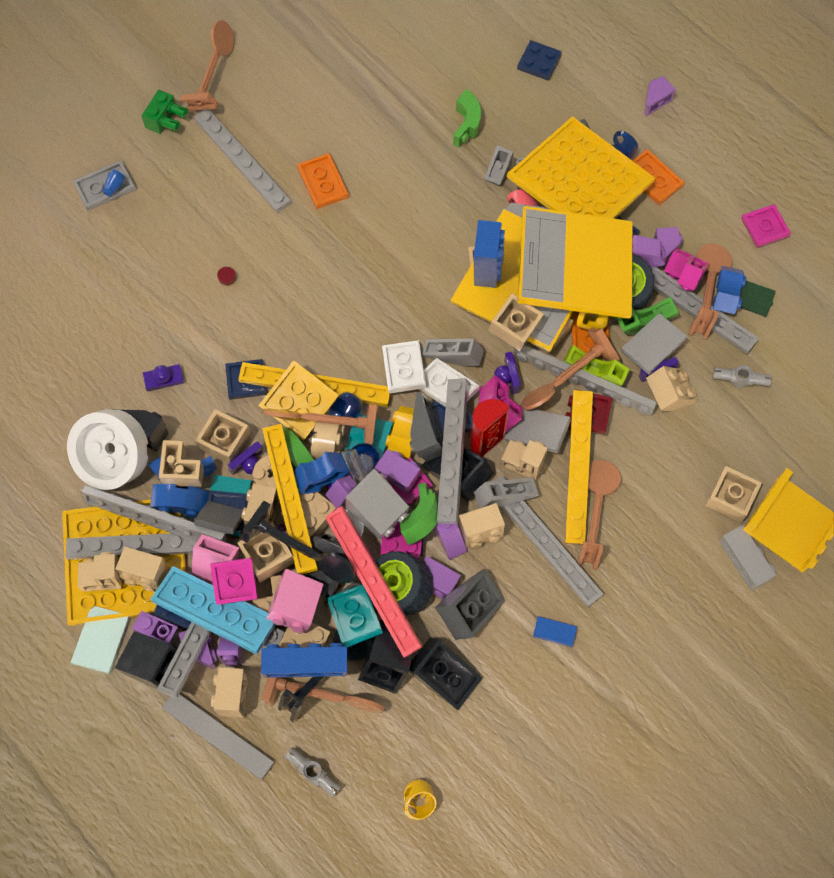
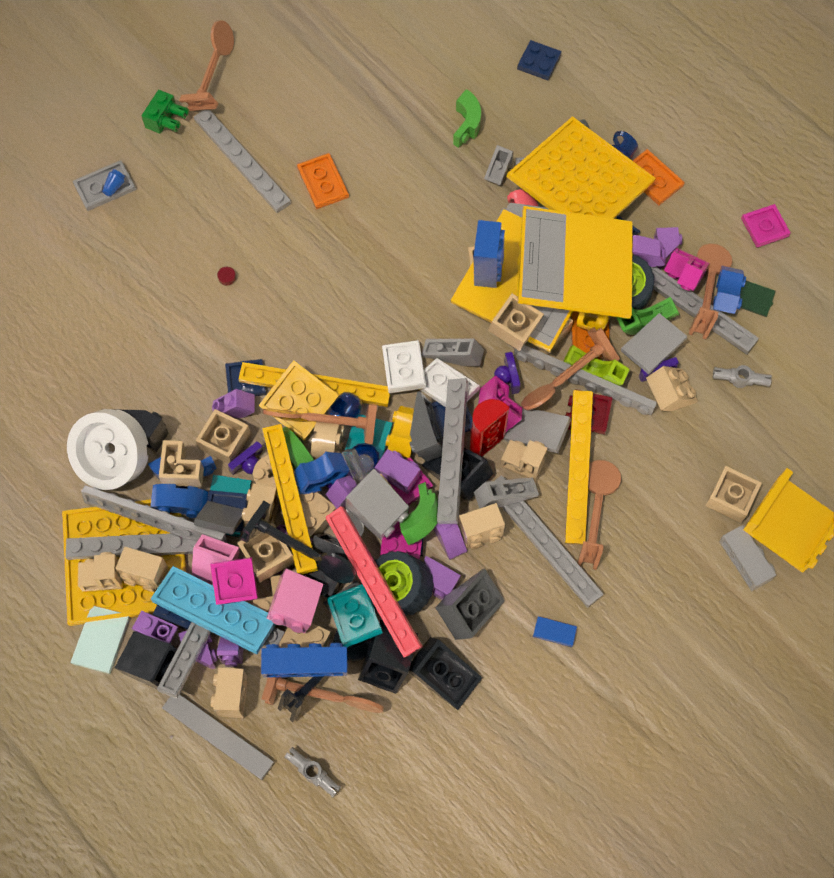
(163, 377): dark purple tile -> none
(235, 404): none -> medium lavender slope
(411, 790): yellow helmet -> none
(658, 94): medium lavender slope -> none

